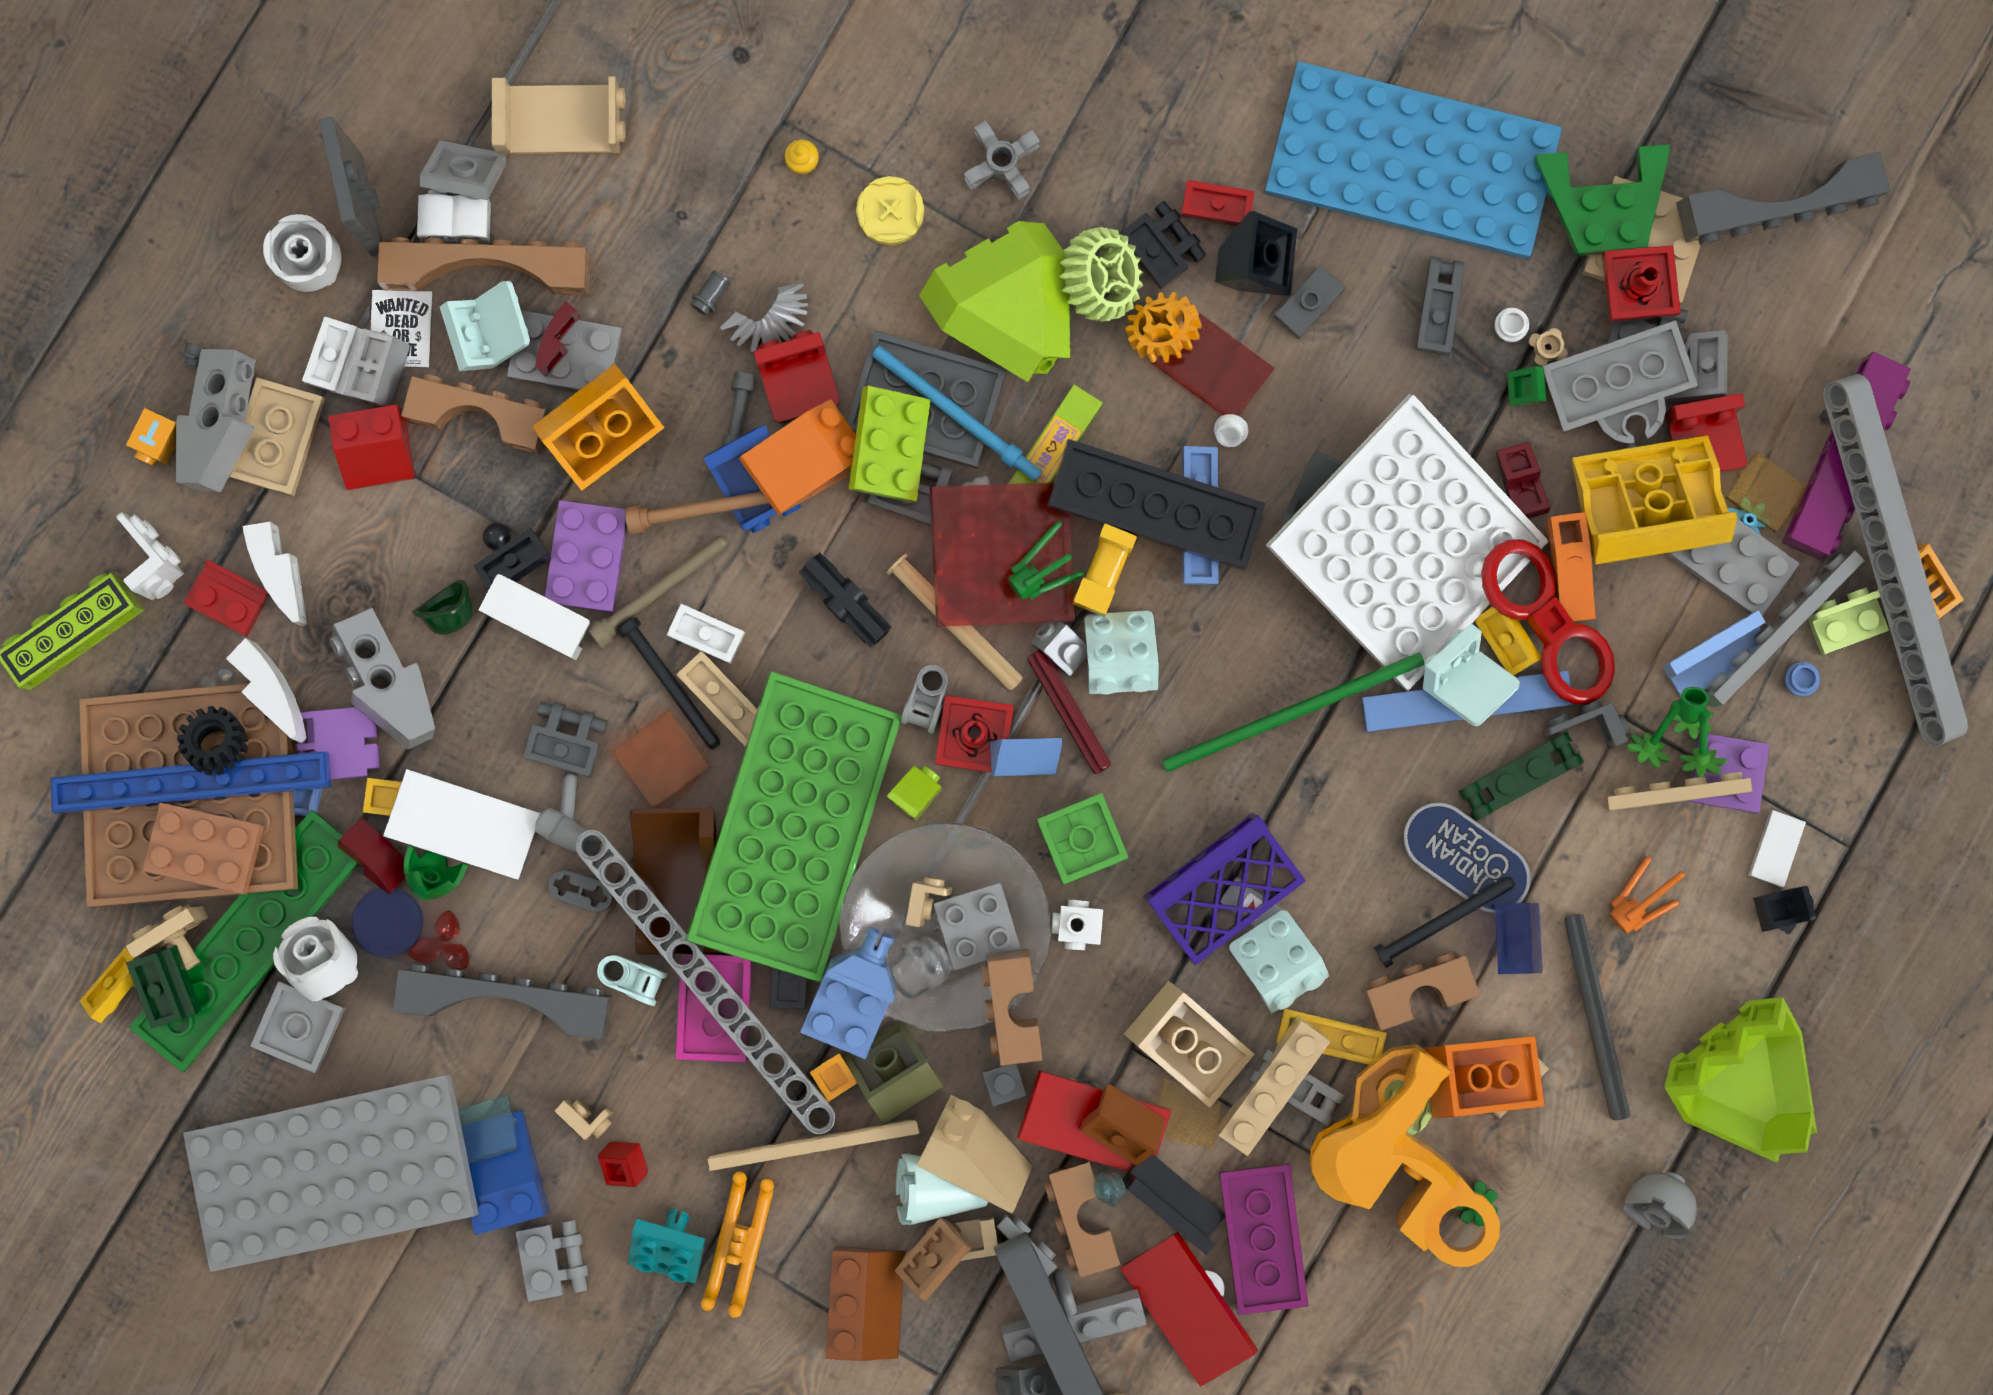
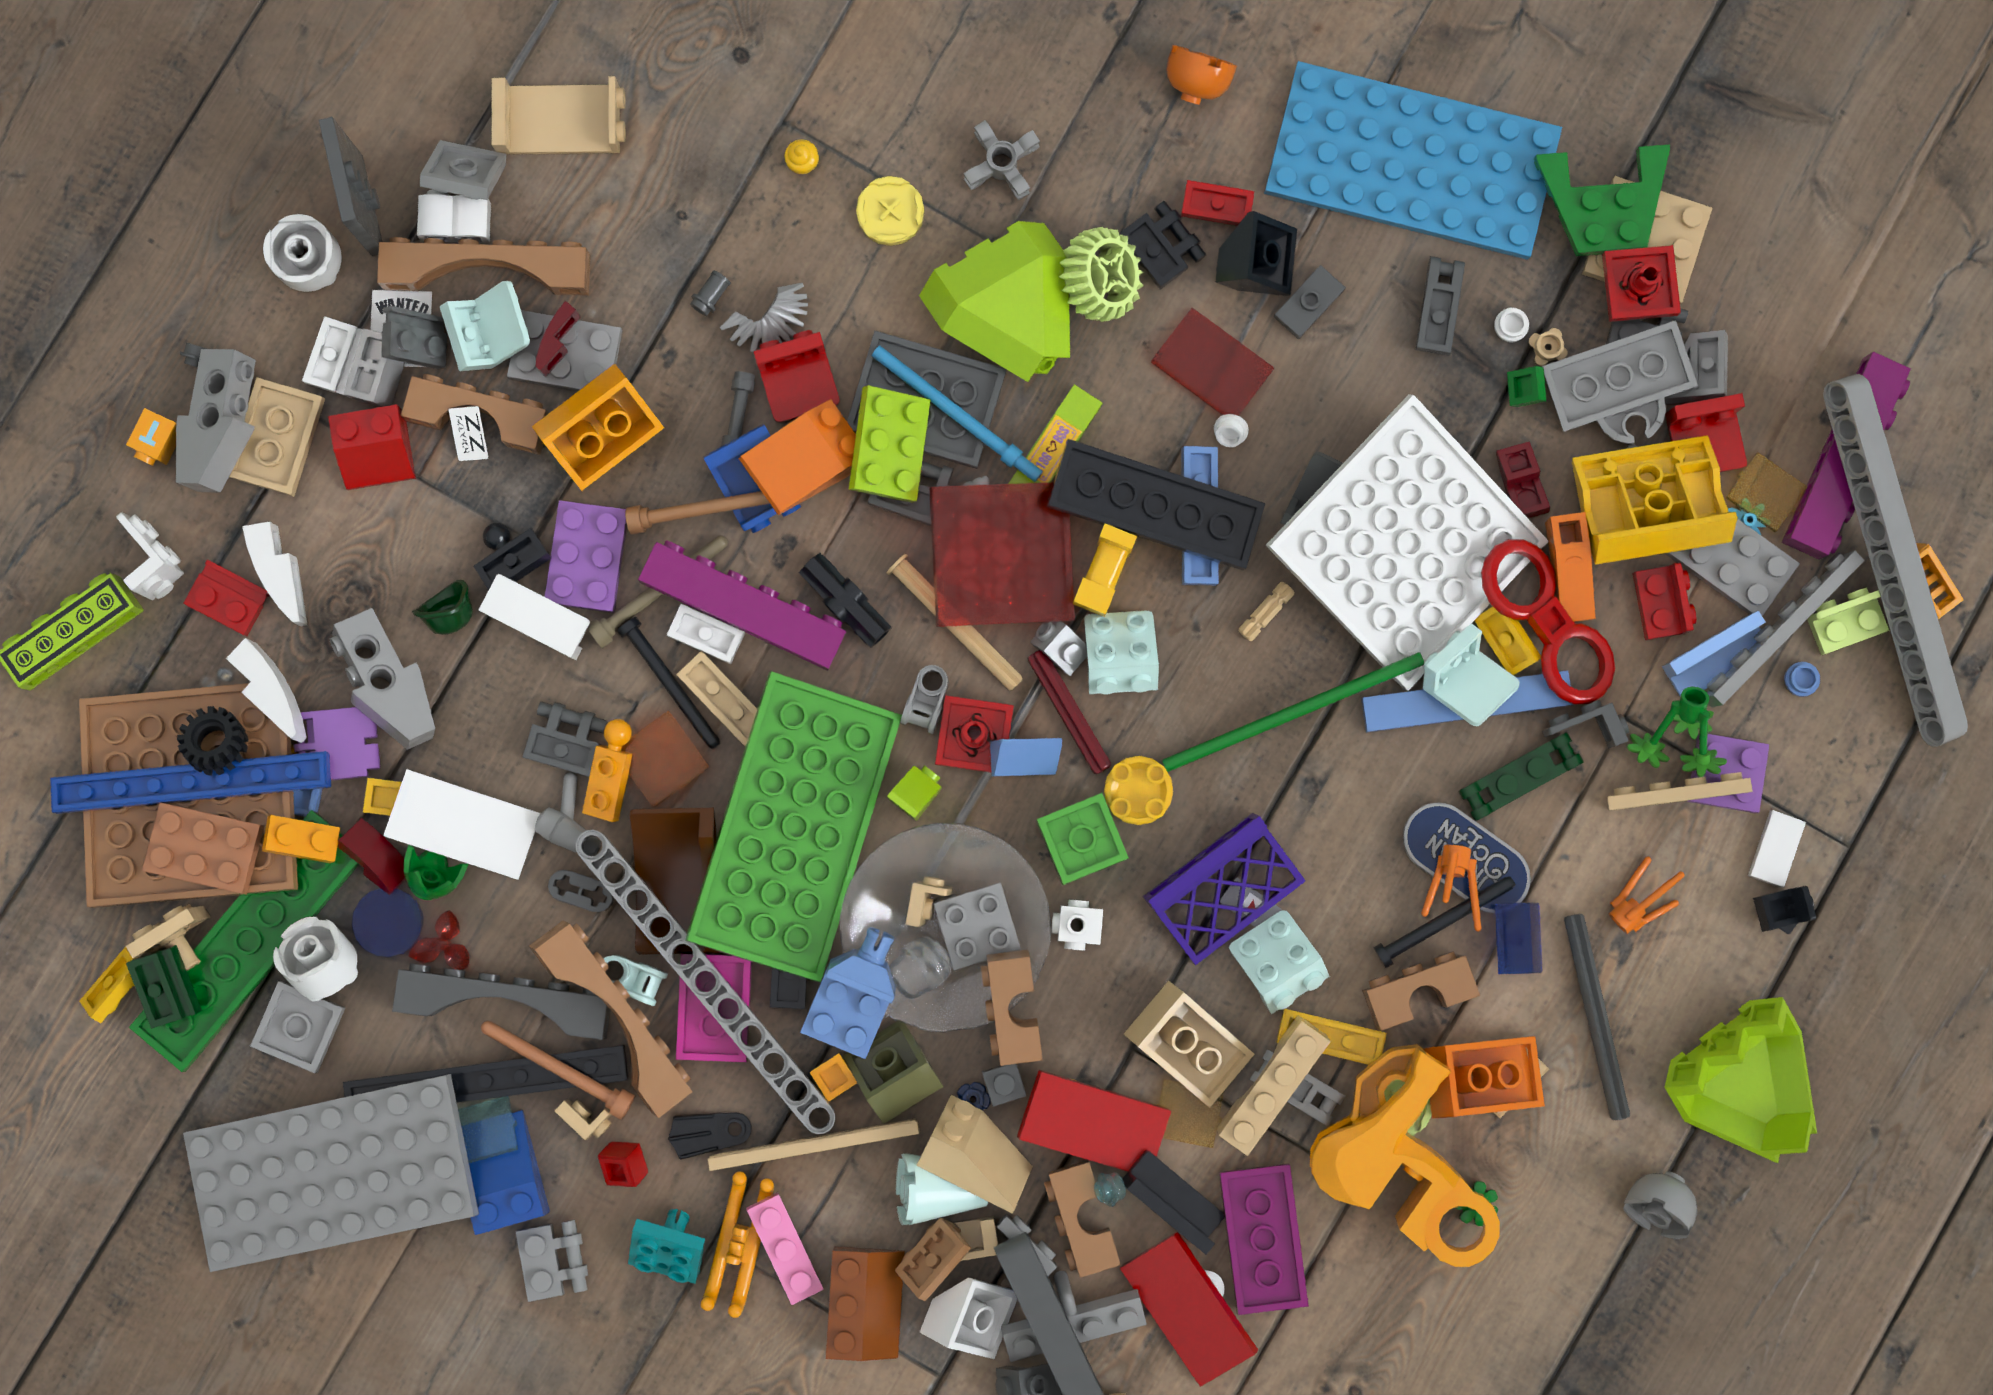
(300, 839): none -> light orange plate
(414, 337): none -> flat silver plate
(468, 433): none -> white sticker
(509, 1076): none -> black plate
(609, 773): none -> light orange plate
(617, 1101): none -> nougat piece
(653, 1075): none -> medium nougat arch
(706, 1133): none -> black piece
(742, 605): none -> magenta brick
(784, 1248): none -> bright pink plate
(970, 1317): none -> white slope
(975, 1089): none -> dark blue plate
(1027, 581): green plant -> none
(1124, 1126): dark orange panel -> none
(1138, 790): none -> yellow dish
(1163, 327): light orange gear -> none
(1198, 74): none -> orange cylinder
(1266, 611): none -> tan axle
(1454, 863): none -> orange plant
(1664, 601): none -> red bracket
(1721, 212): dark grey arch -> none

